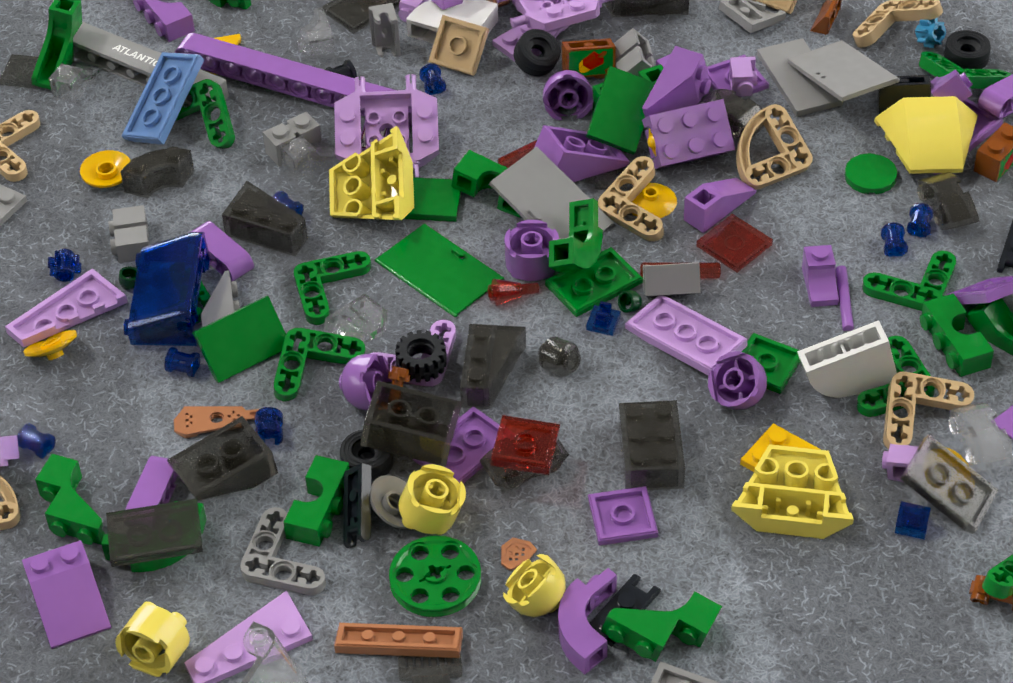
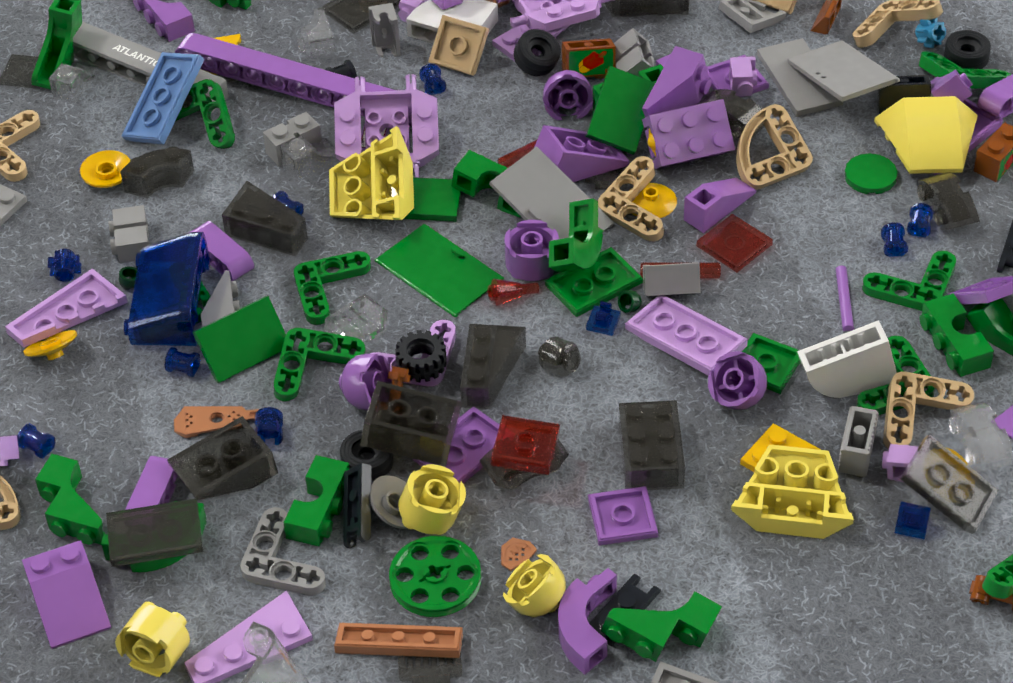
(820, 275): medium lavender arch -> none
(858, 441): none -> light grey brick

